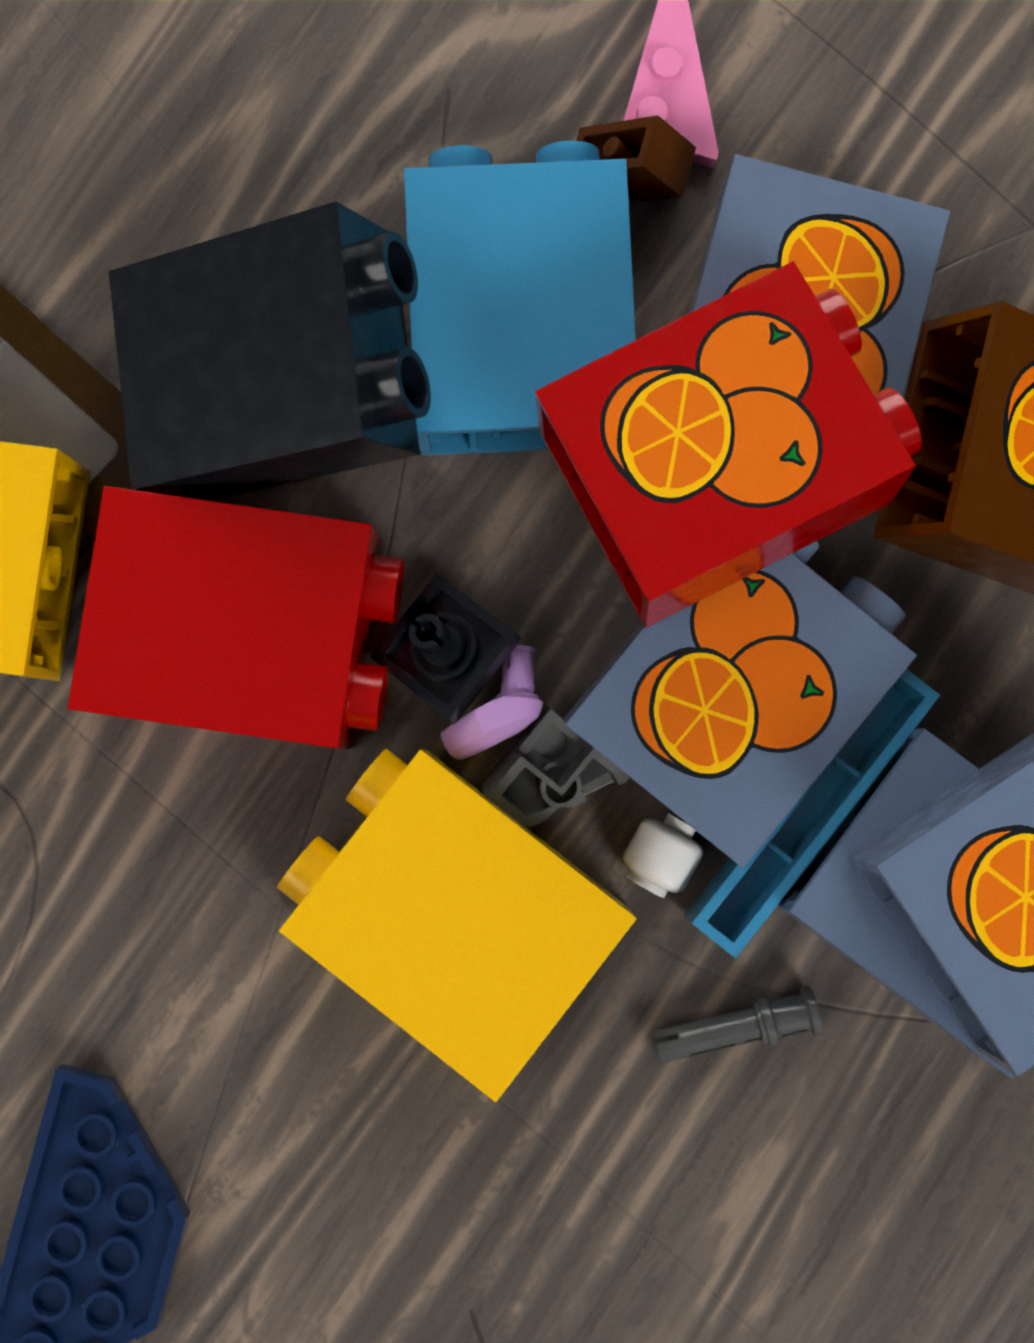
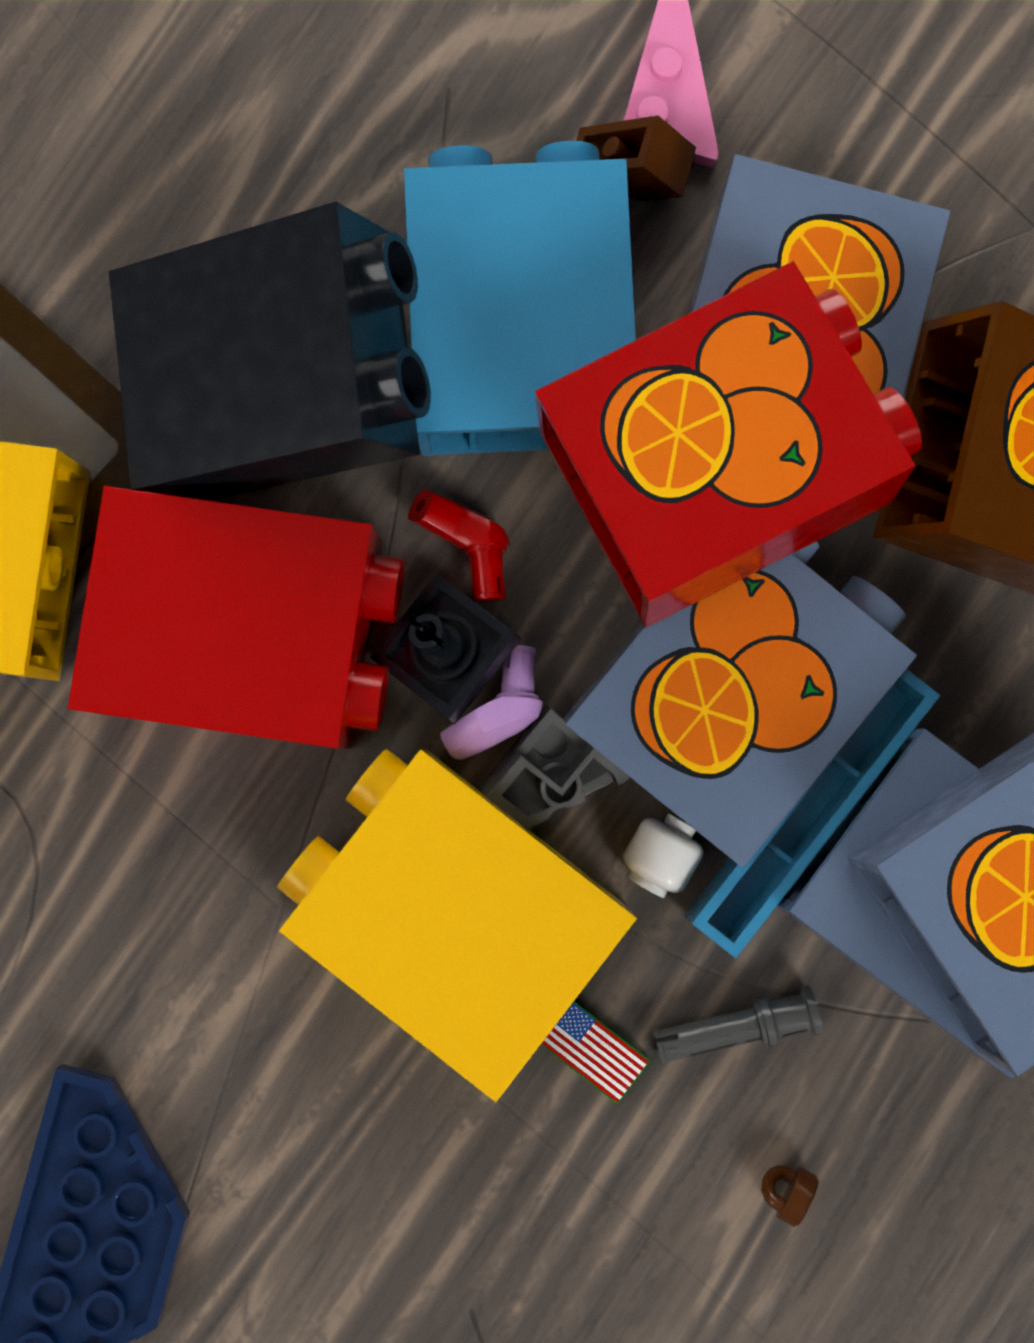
(471, 532): none -> red arm
(596, 1052): none -> tile
(797, 1196): none -> reddish brown tile

